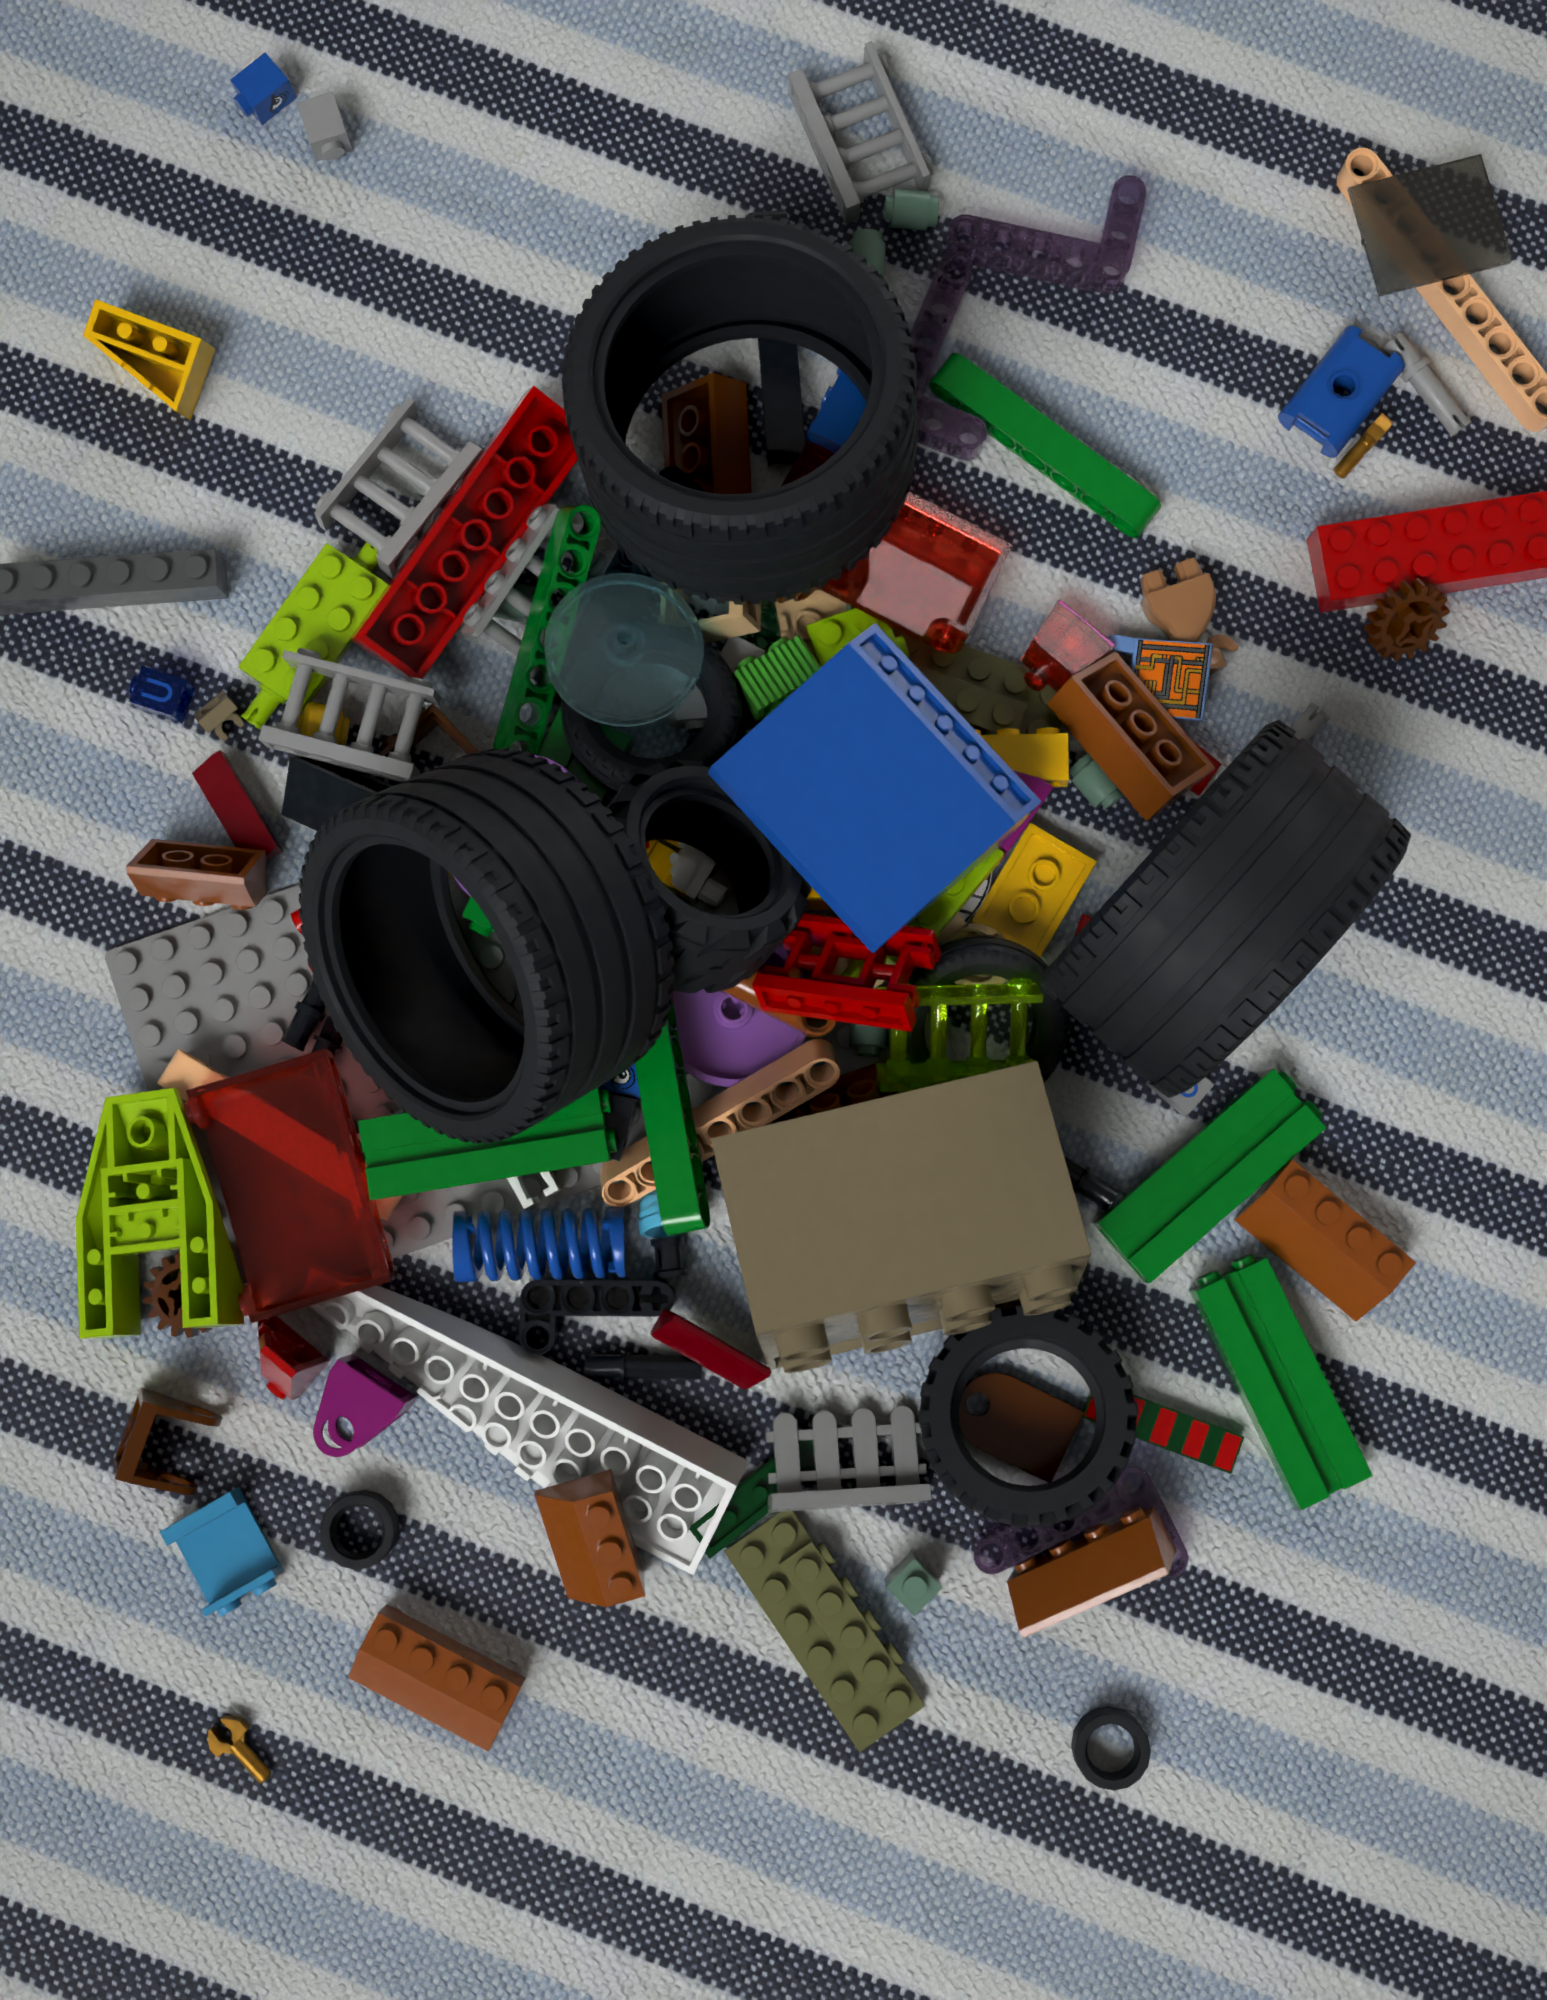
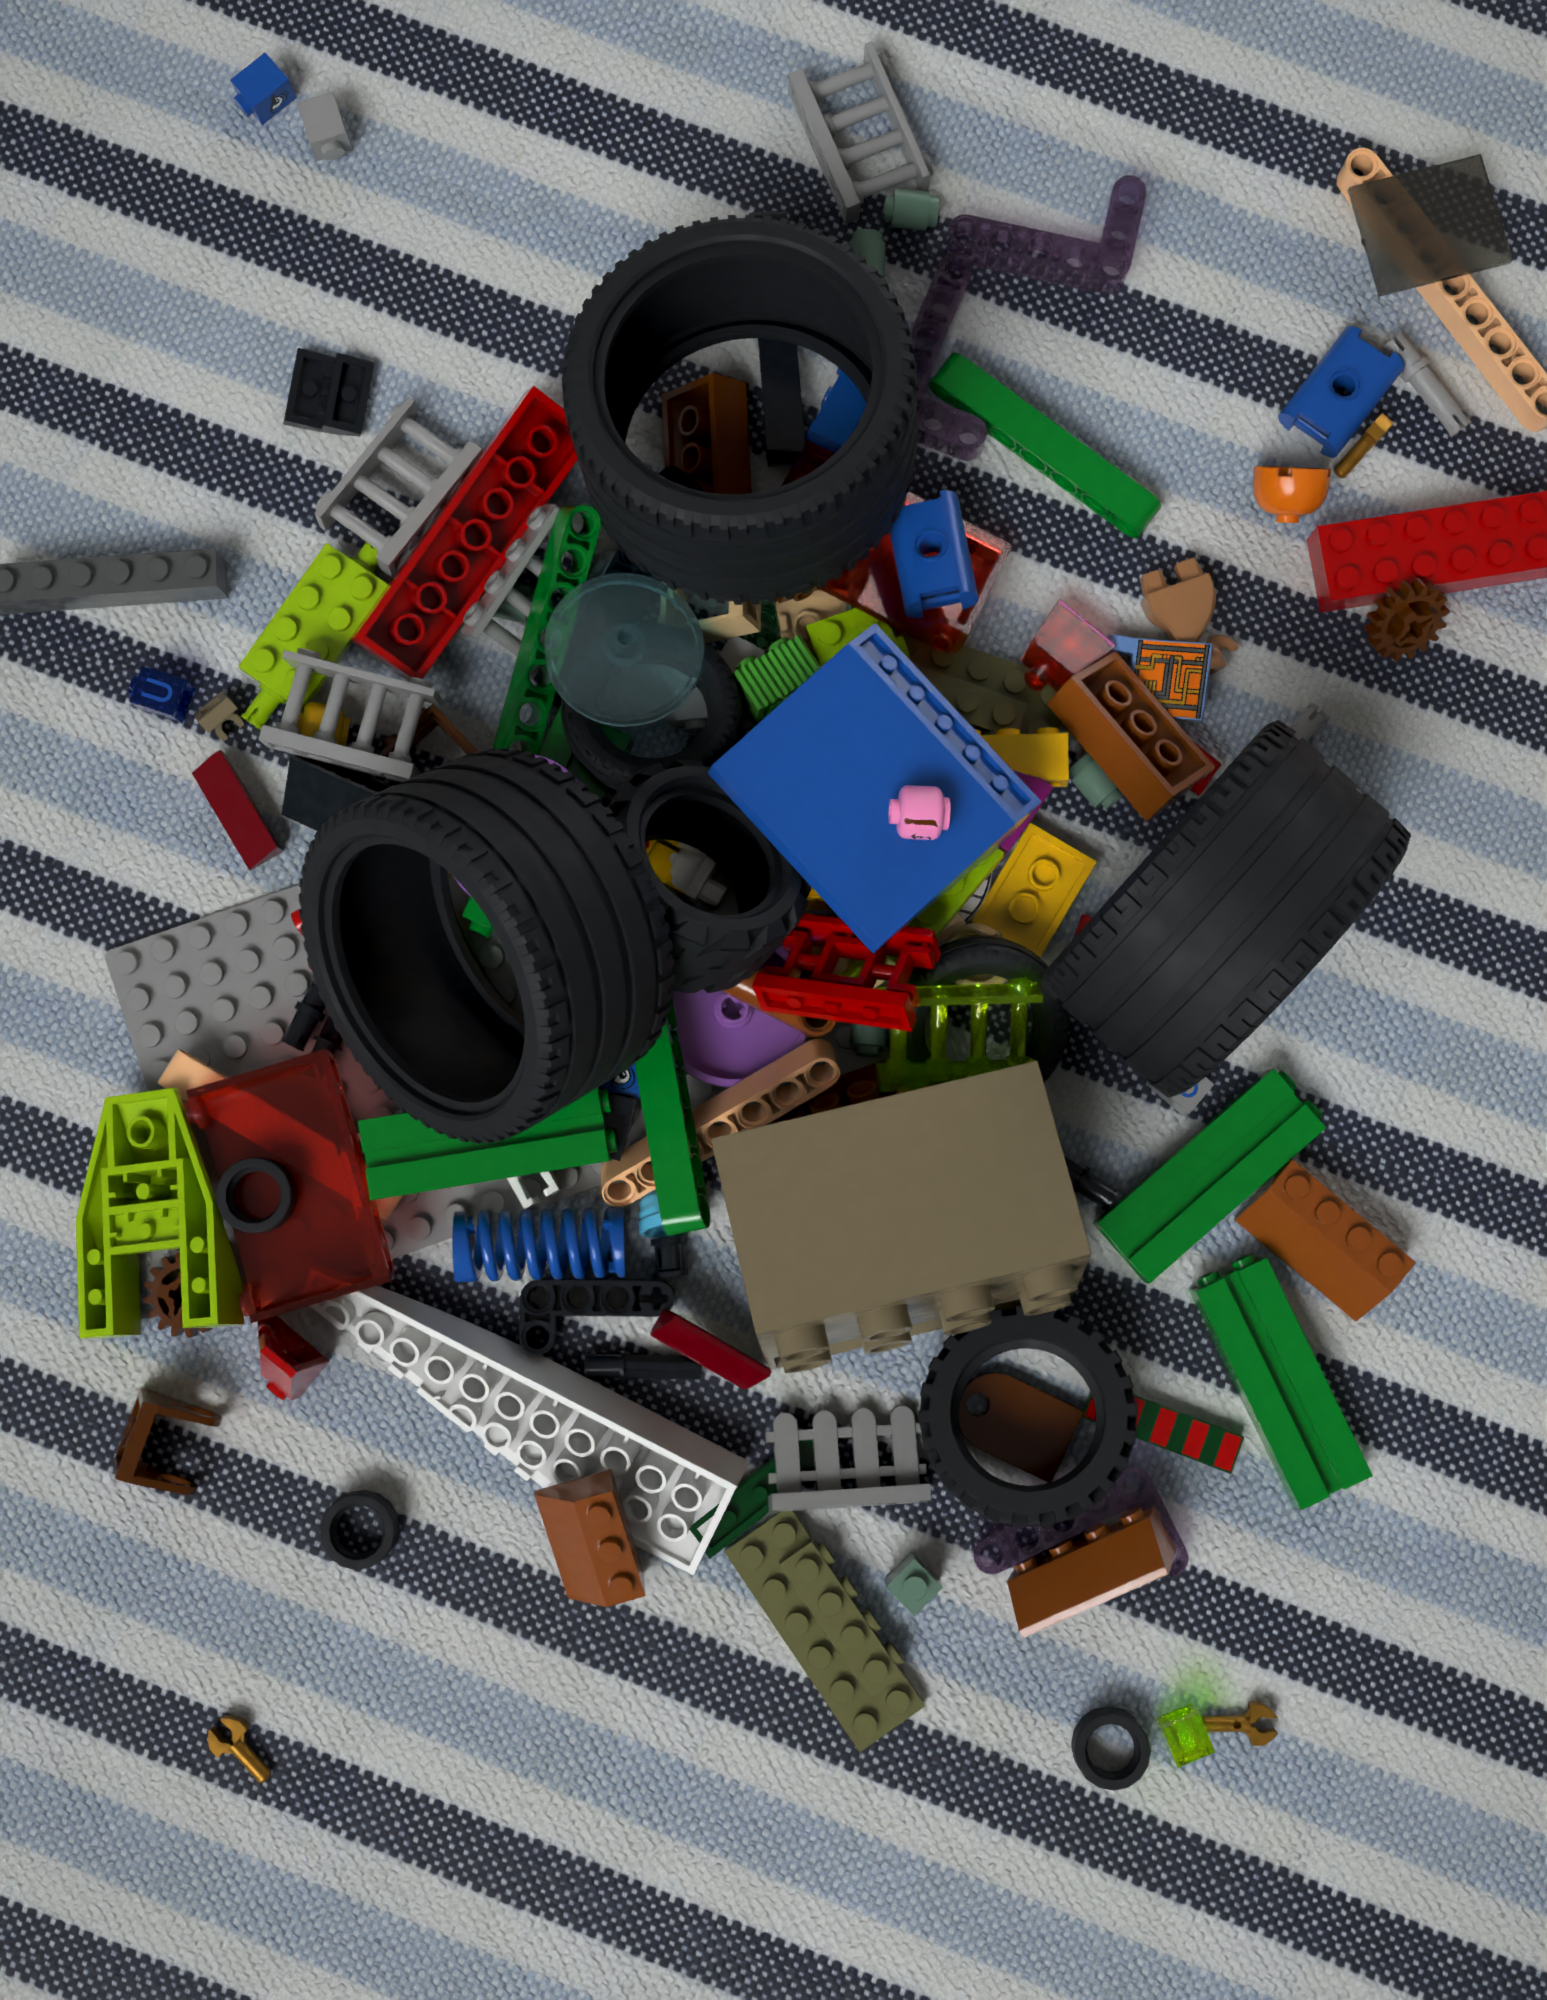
(155, 354): yellow wedge -> none
(200, 873): dark orange slope -> none
(225, 1551): dark azure panel -> none
(228, 1183): none -> black tyre
(328, 393): none -> black slope
(362, 1397): magenta hose -> none
(436, 1677): dark orange slope -> none
(920, 812): none -> bright pink head
(937, 579): none -> blue piece
(1184, 1735): none -> clear neon green brick
(1244, 1722): none -> pearl gold bar
(1290, 490): none -> orange cylinder

